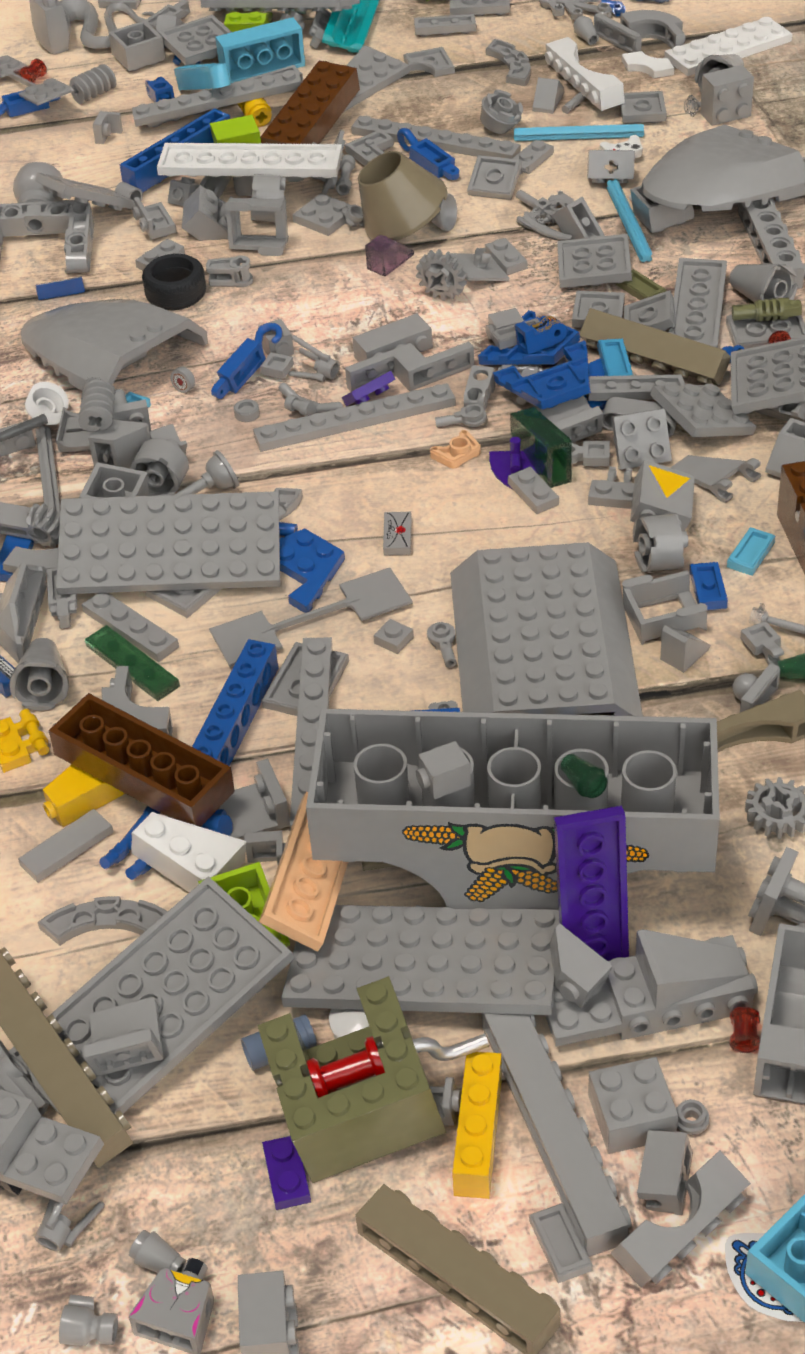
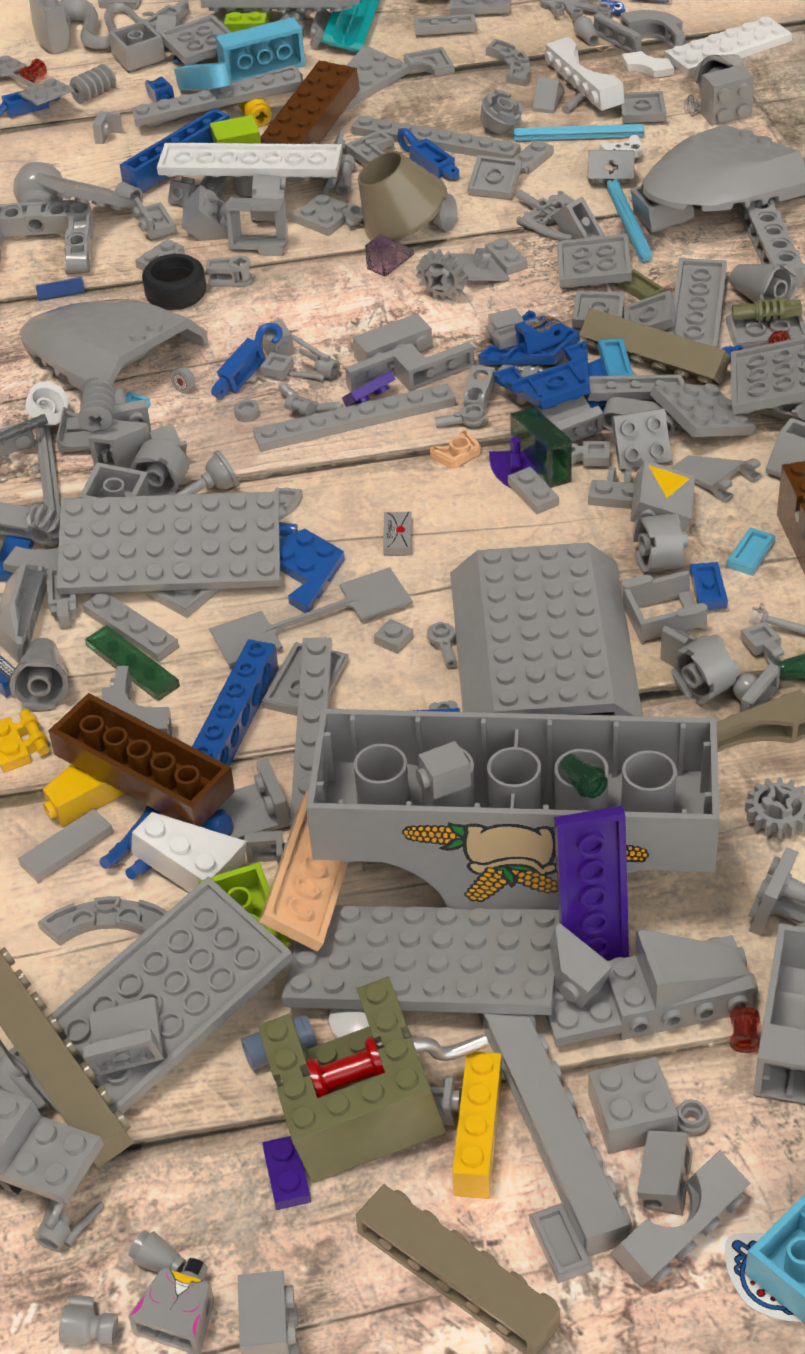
(704, 668): none -> light grey brick

